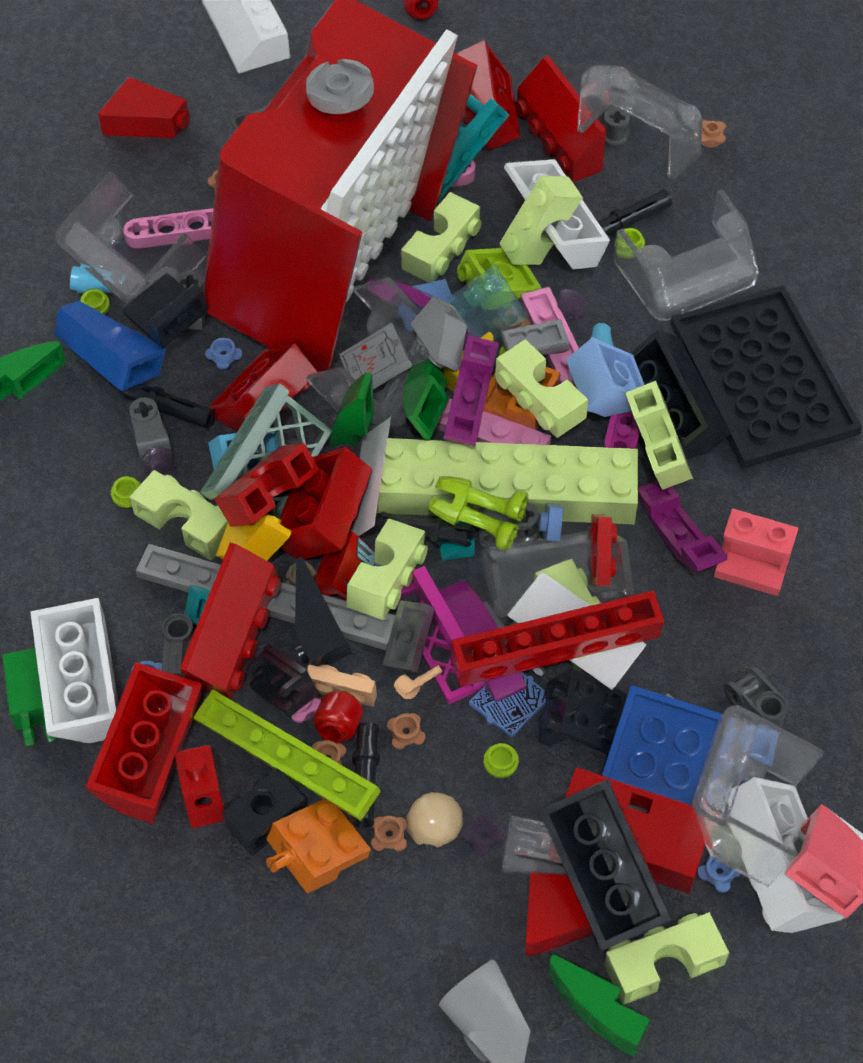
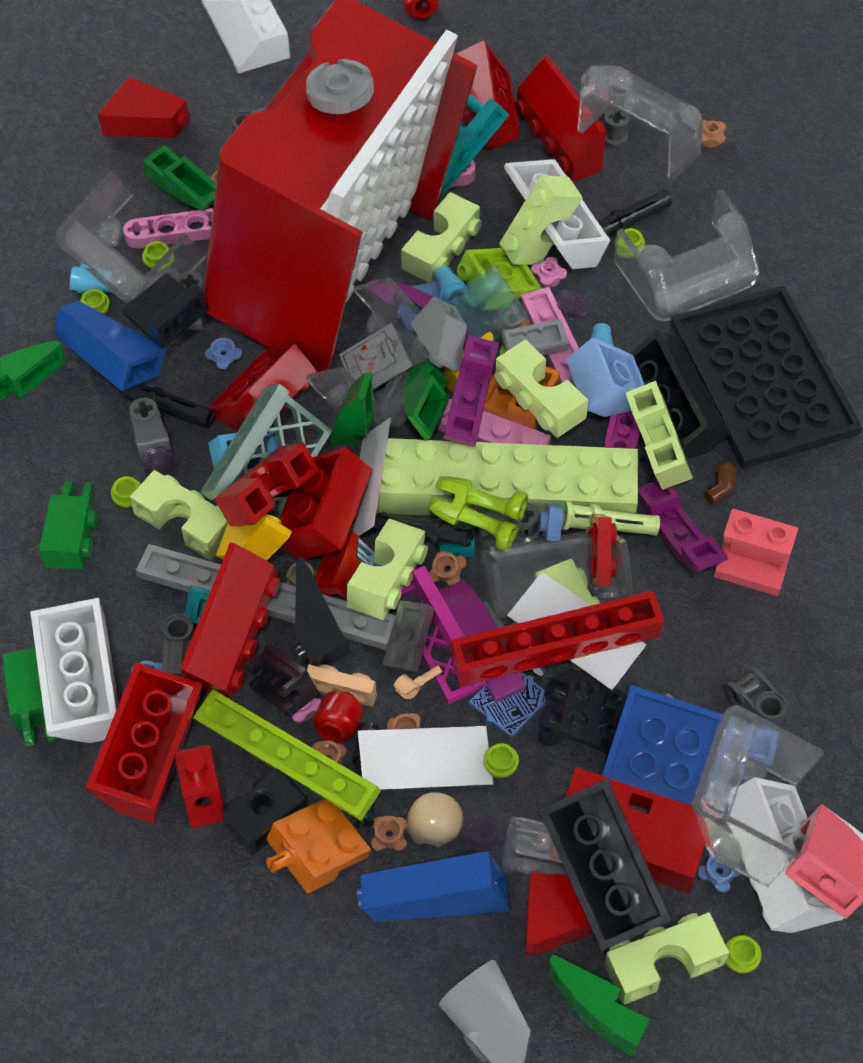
(69, 528): none -> green hinge
(153, 253): none -> lime plate
(180, 178): none -> green slope
(424, 757): none -> white sticker
(436, 889): none -> blue slope
(443, 560): none -> nougat plate
(447, 282): none -> medium azure cone
(549, 272): none -> bright pink plate
(644, 523): none -> yellowish green pin
(726, 482): none -> reddish brown arm
(743, 954): none -> lime plate

